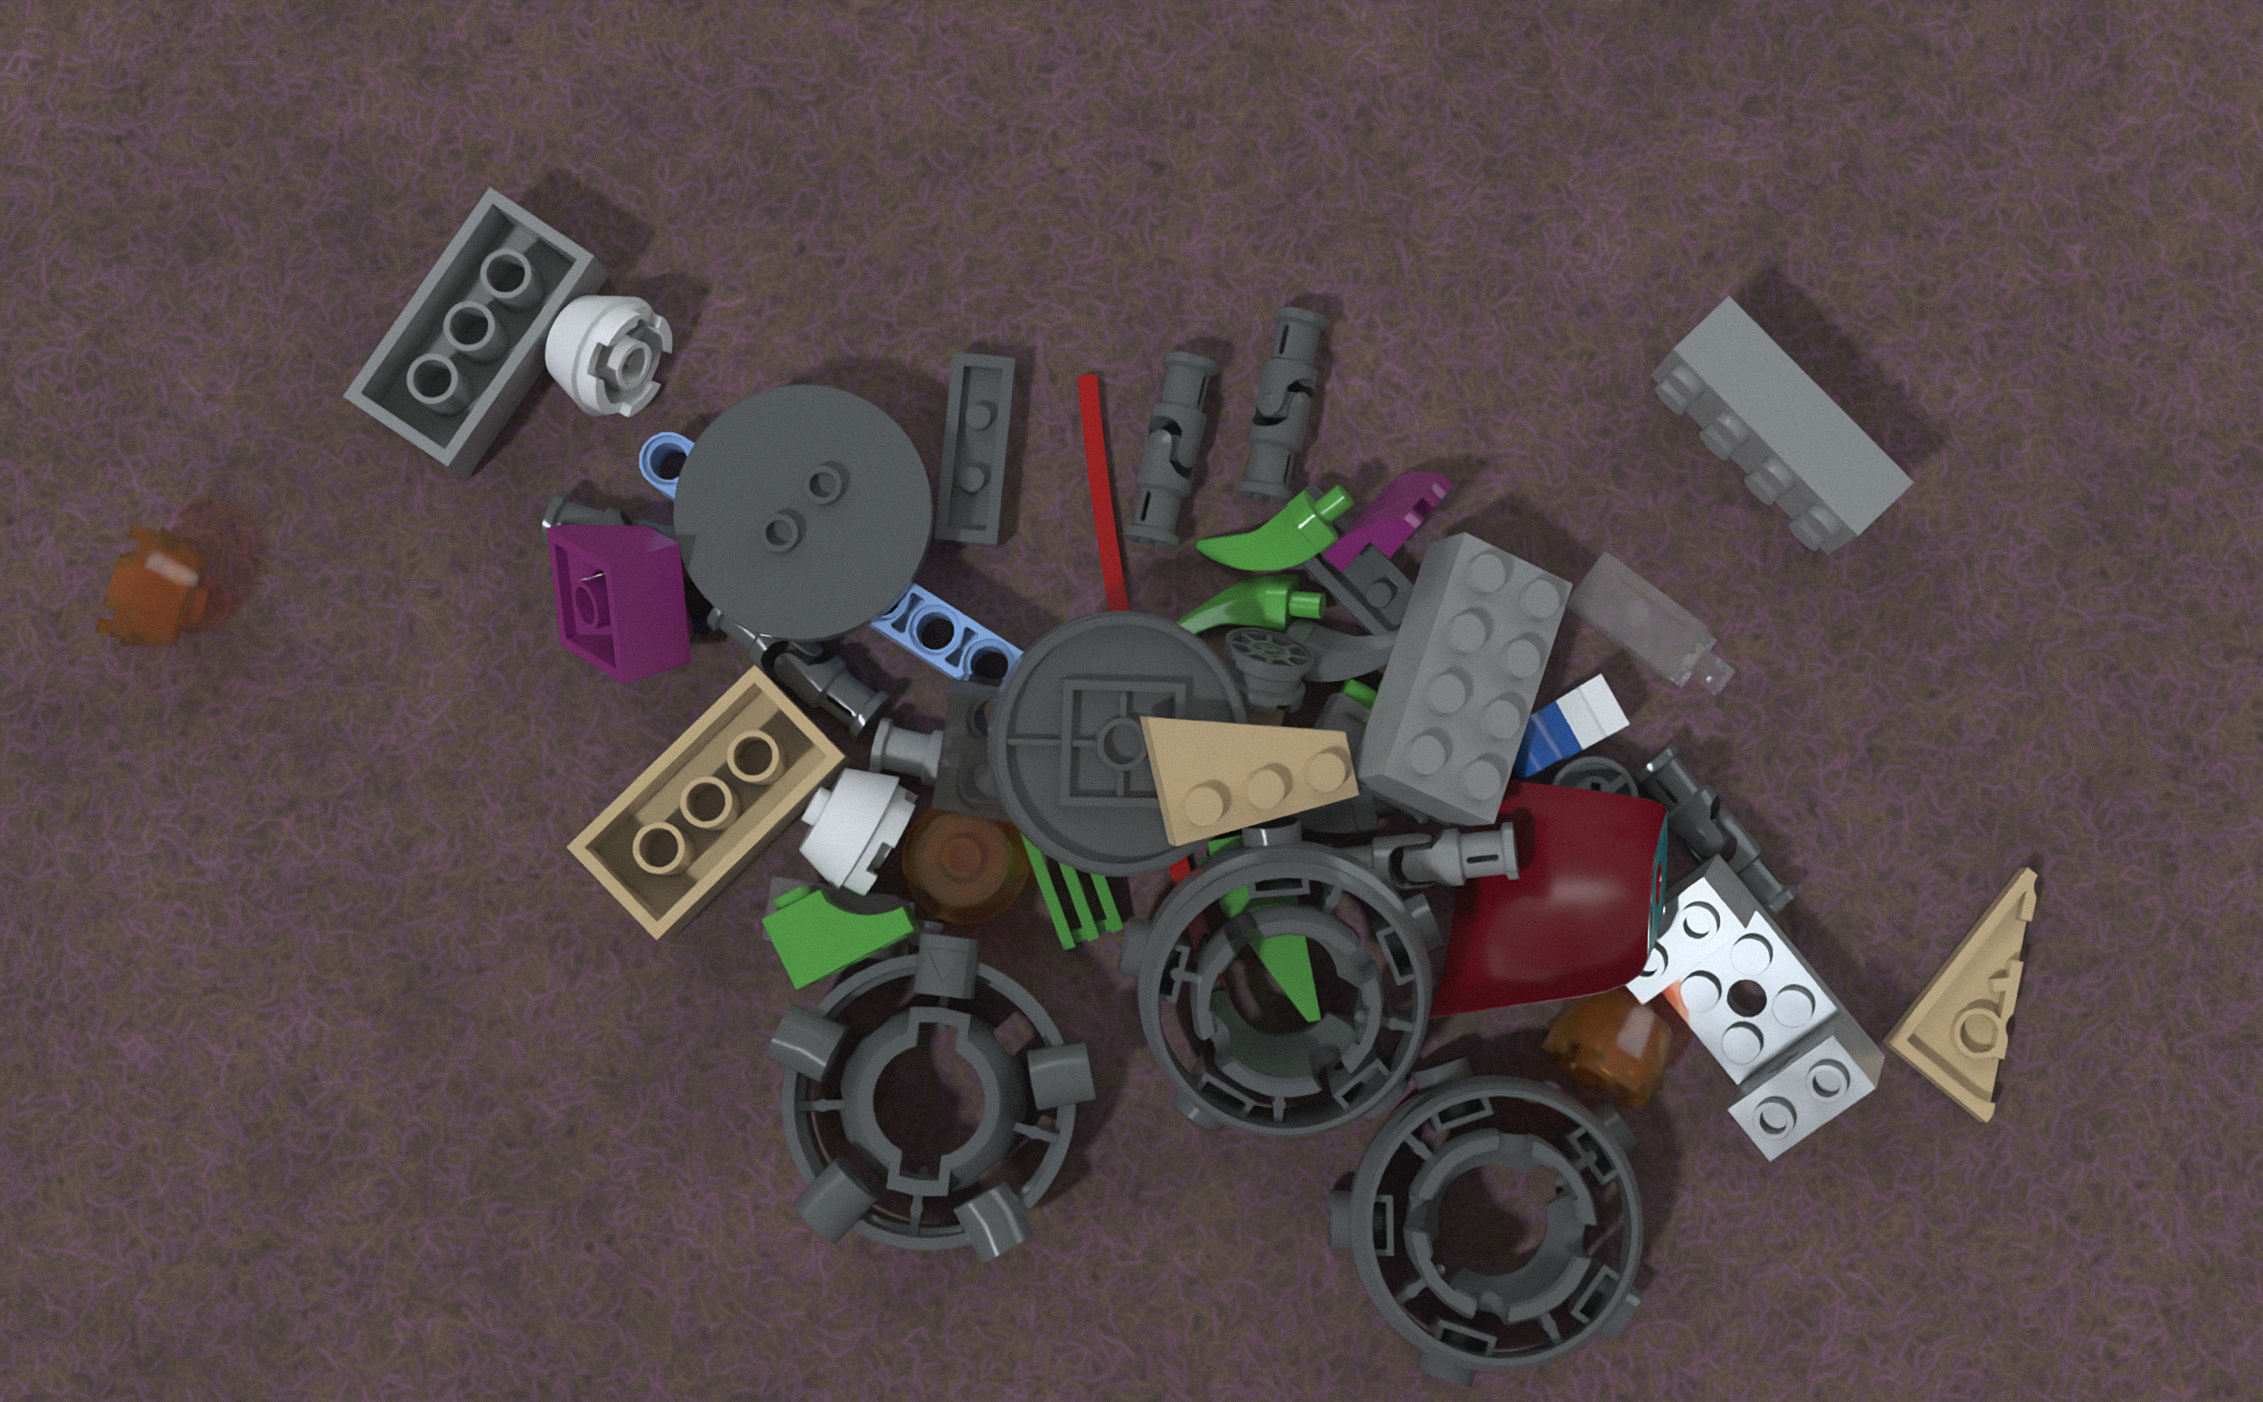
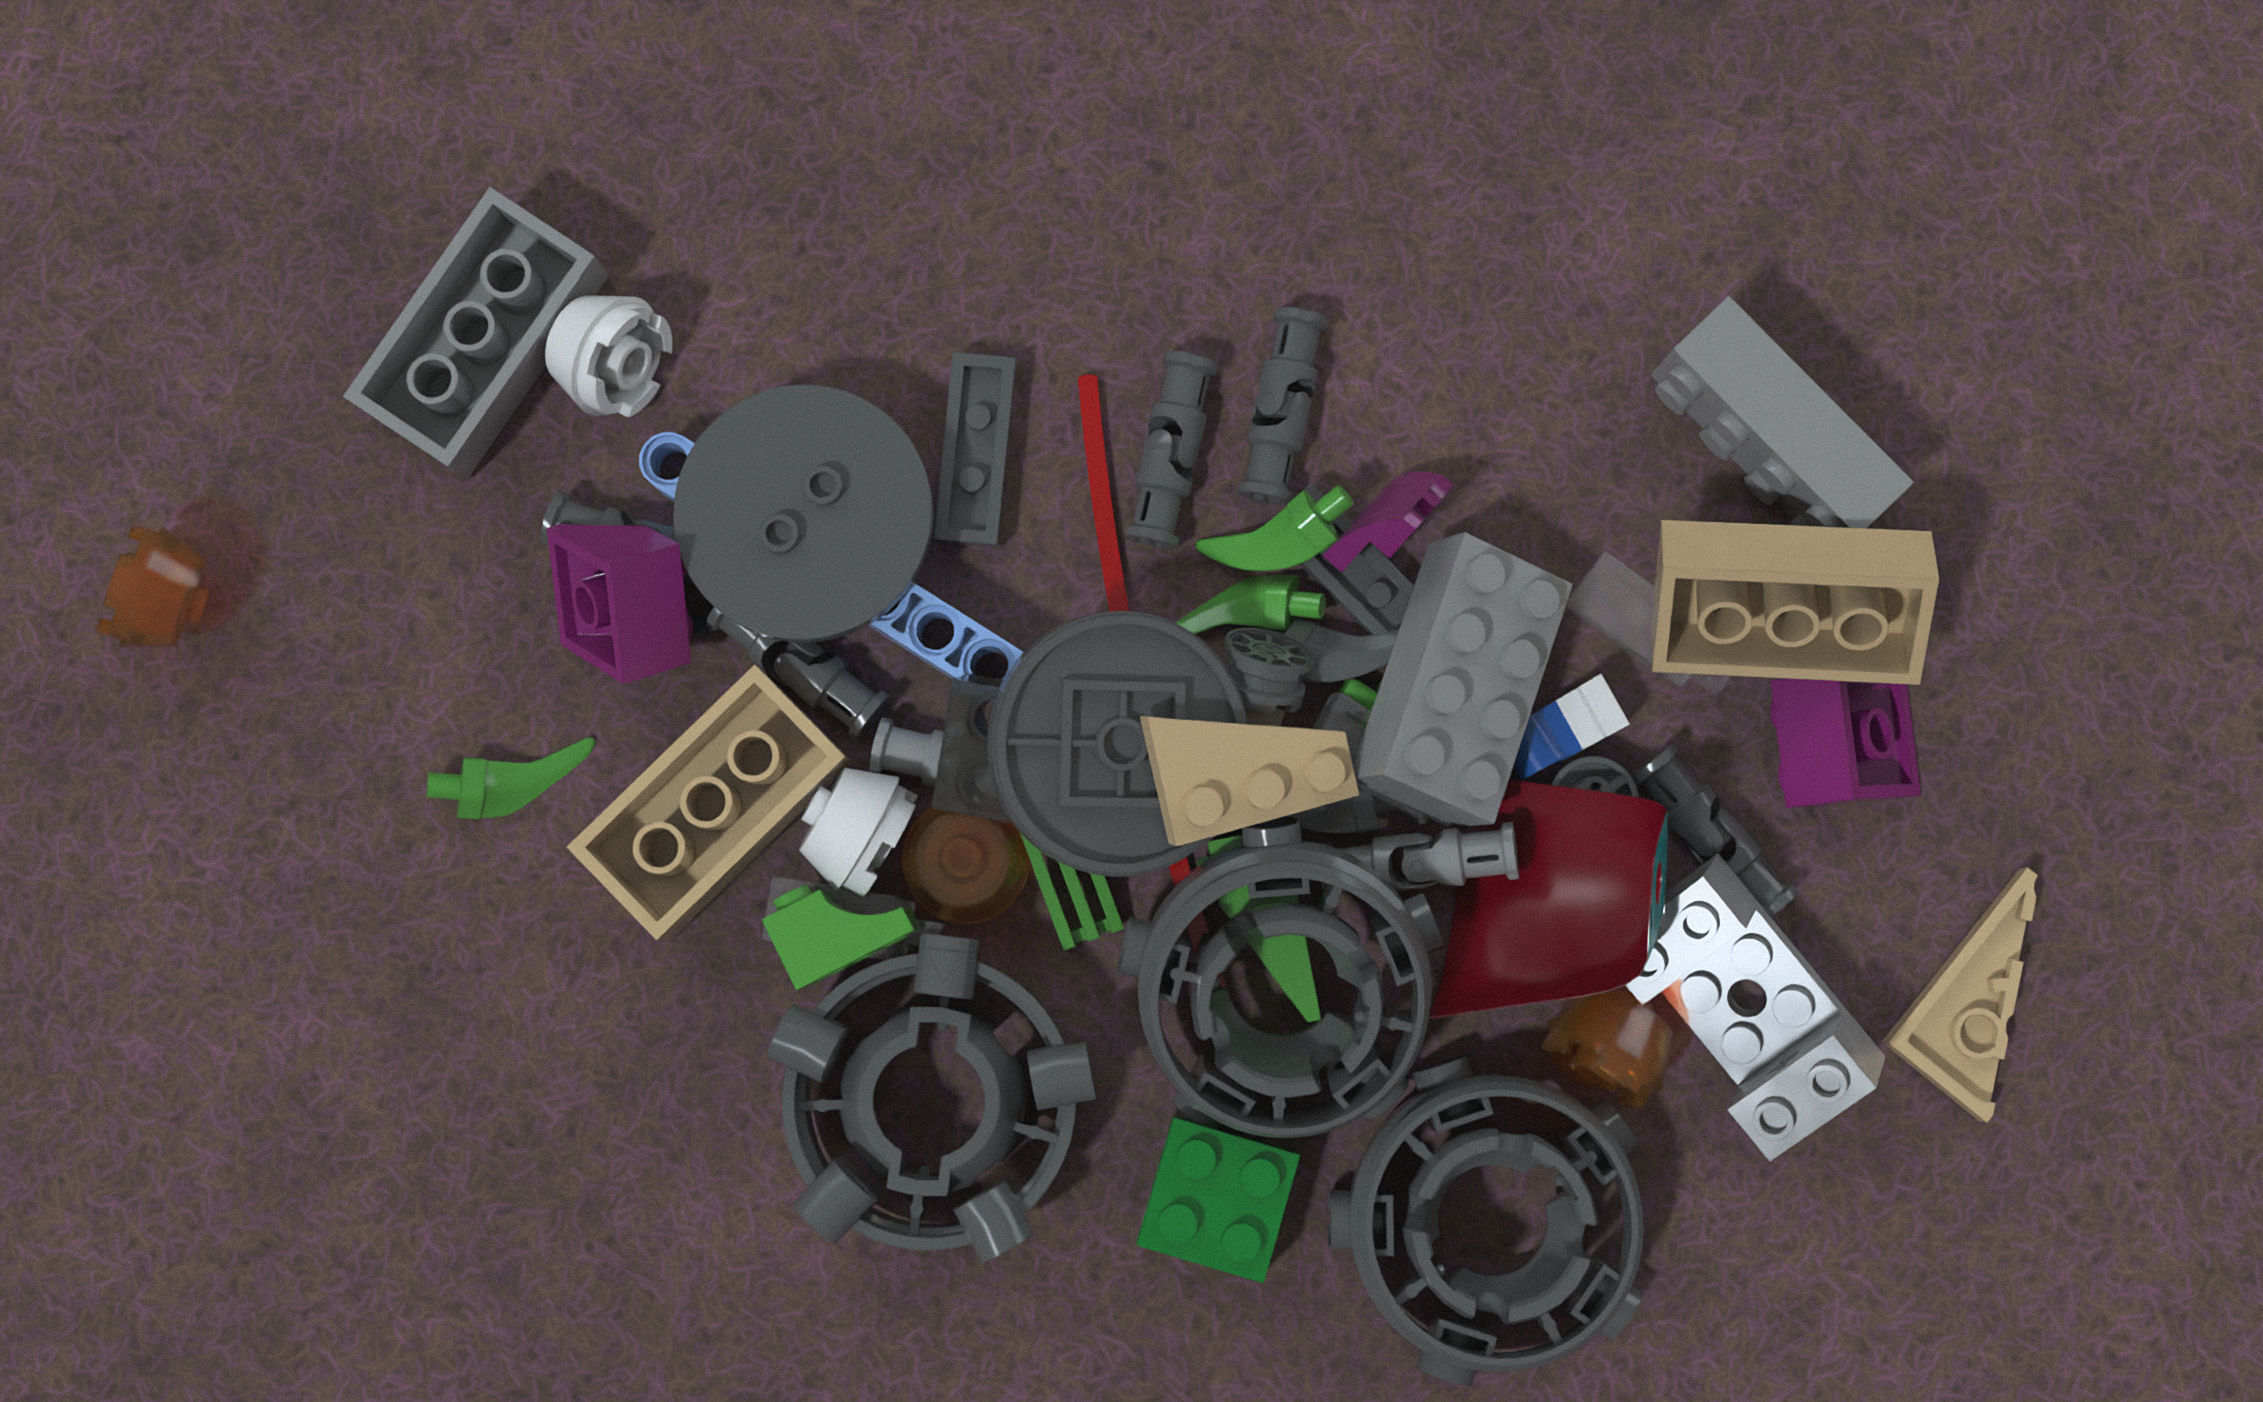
(502, 788): none -> bright green bar
(1218, 1198): none -> green brick
(1793, 601): none -> tan brick
(1843, 741): none -> magenta slope

